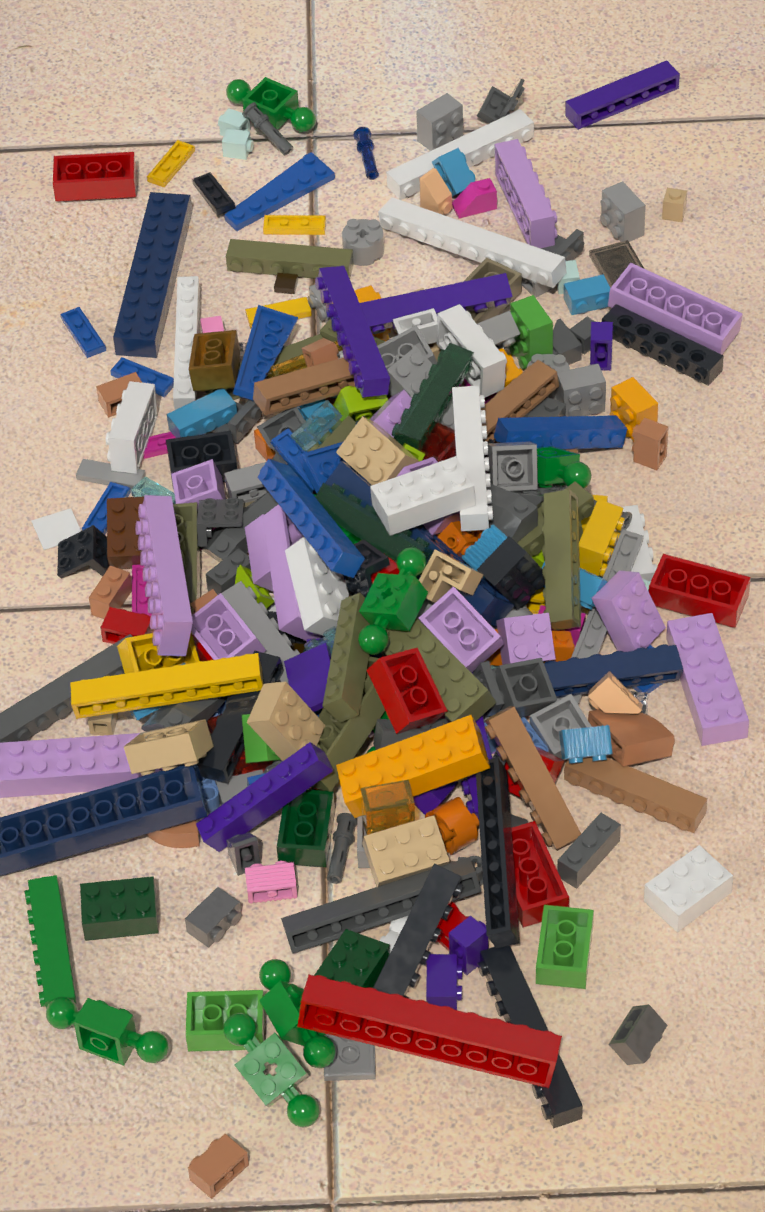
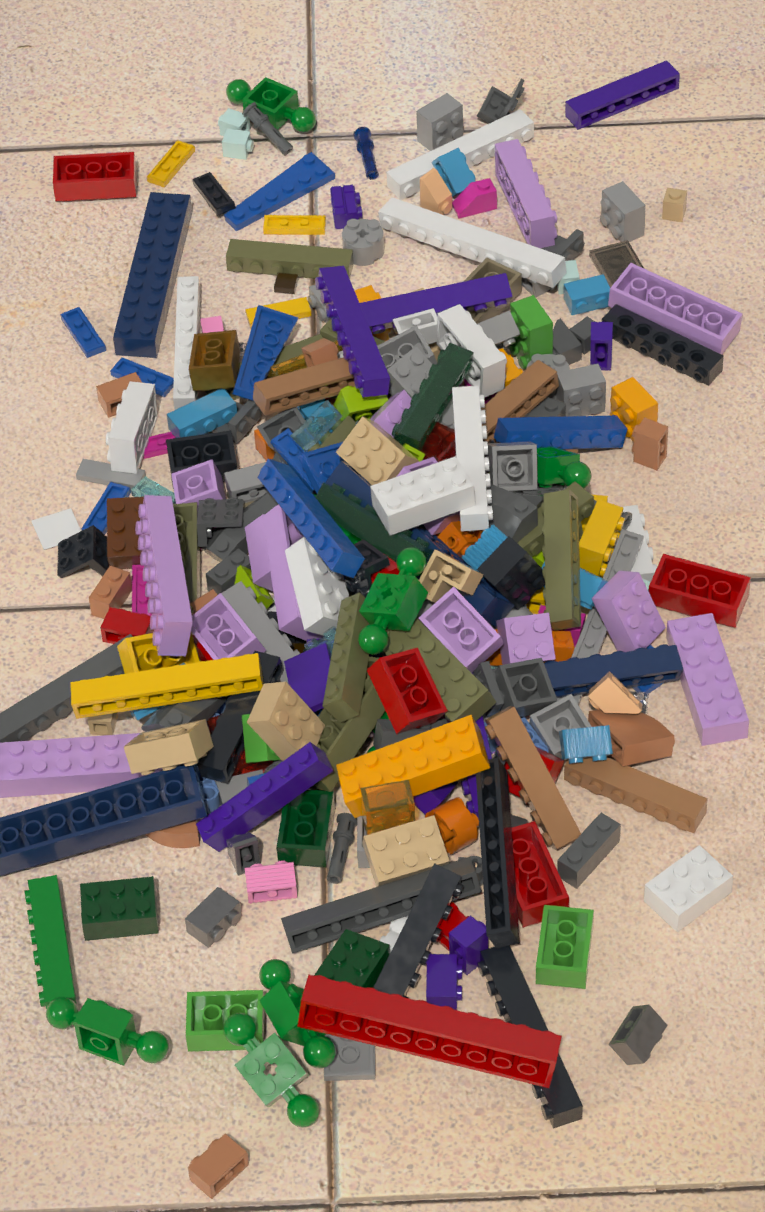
(344, 205): none -> dark purple brick

